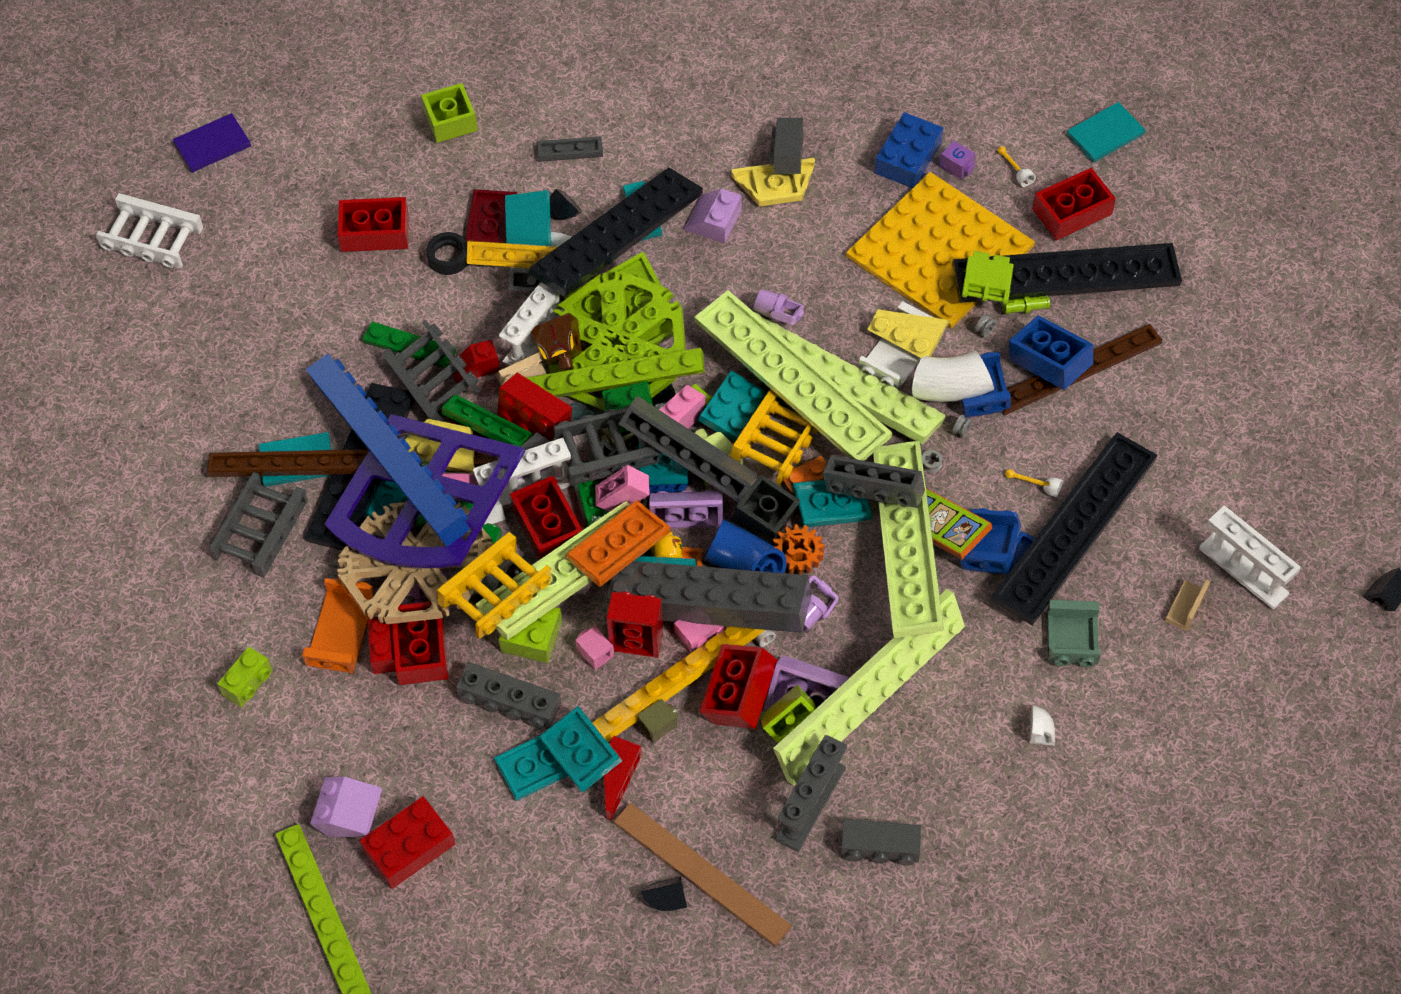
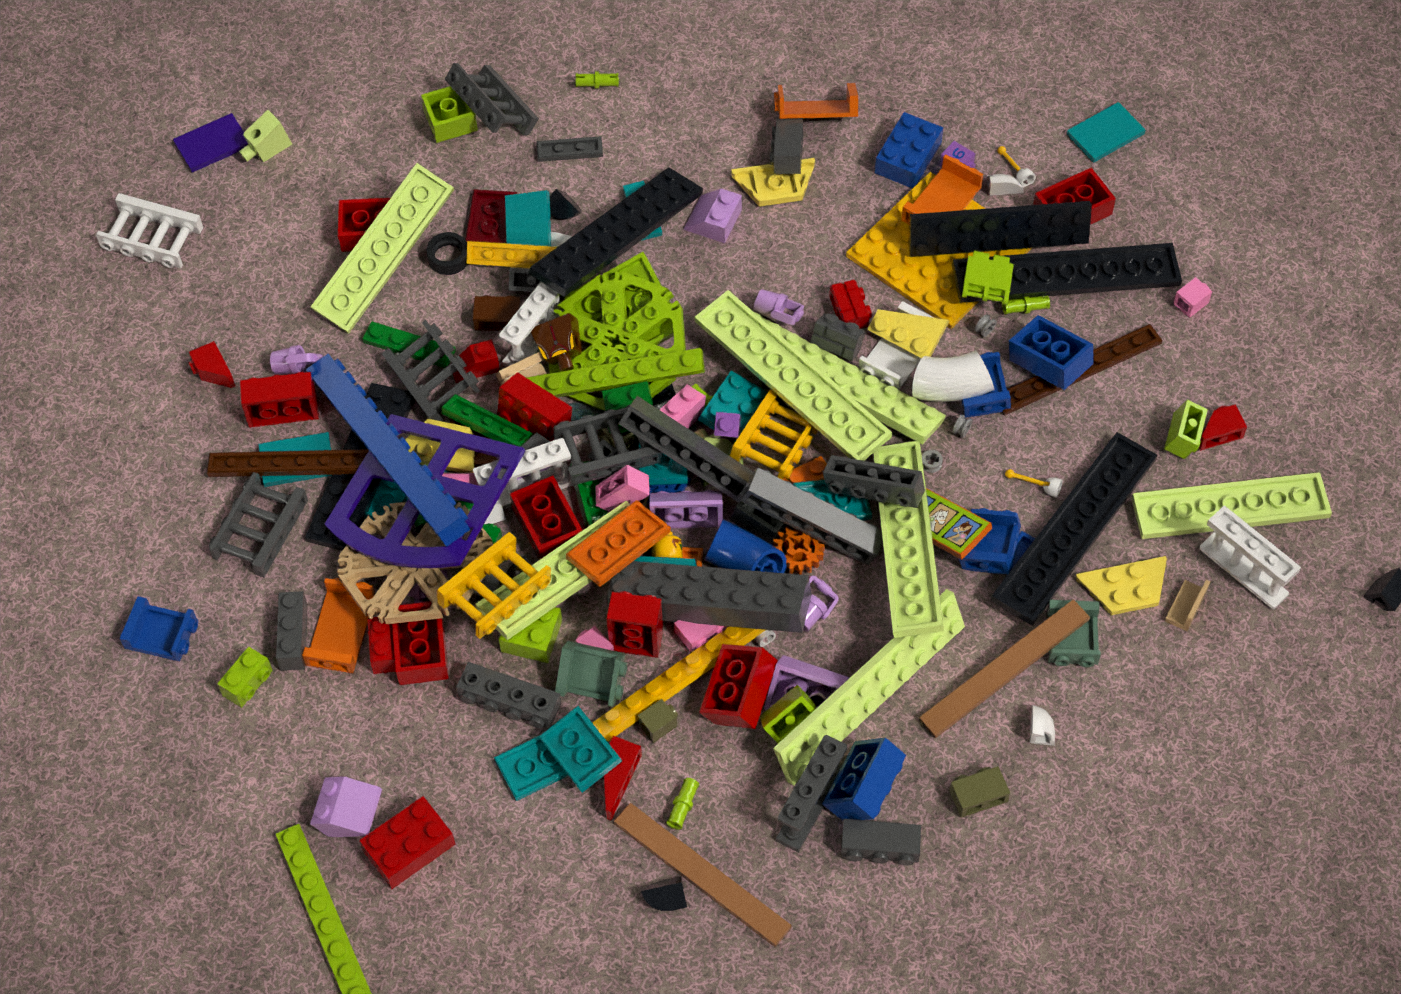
(158, 630): none -> blue panel
(210, 365): none -> red slope
(265, 138): none -> yellowish green torso
(279, 399): none -> red brick
(291, 630): none -> dark grey brick
(292, 360): none -> lavender piece
(382, 248): none -> yellowish green plate
(491, 99): none -> dark grey fence
(494, 312): none -> reddish brown piece
(591, 672): none -> sand green panel
(597, 79): none -> lime pin
(682, 803): none -> lime pin
(727, 425): none -> medium lavender brick
(812, 516): none -> brick
(817, 109): none -> orange panel
(837, 336): none -> dark grey brick
(849, 303): none -> red brick
(864, 779): none -> blue brick
(948, 191): none -> orange panel
(979, 791): none -> olive brick
(999, 228): none -> black plate
(1003, 184): none -> white brick
(1004, 668): none -> medium nougat tile
(1127, 585): none -> light yellow wing
(1186, 429): none -> lime brick
(1192, 297): none -> bright pink brick
(1223, 427): none -> red slope
(1254, 501): none -> yellowish green plate

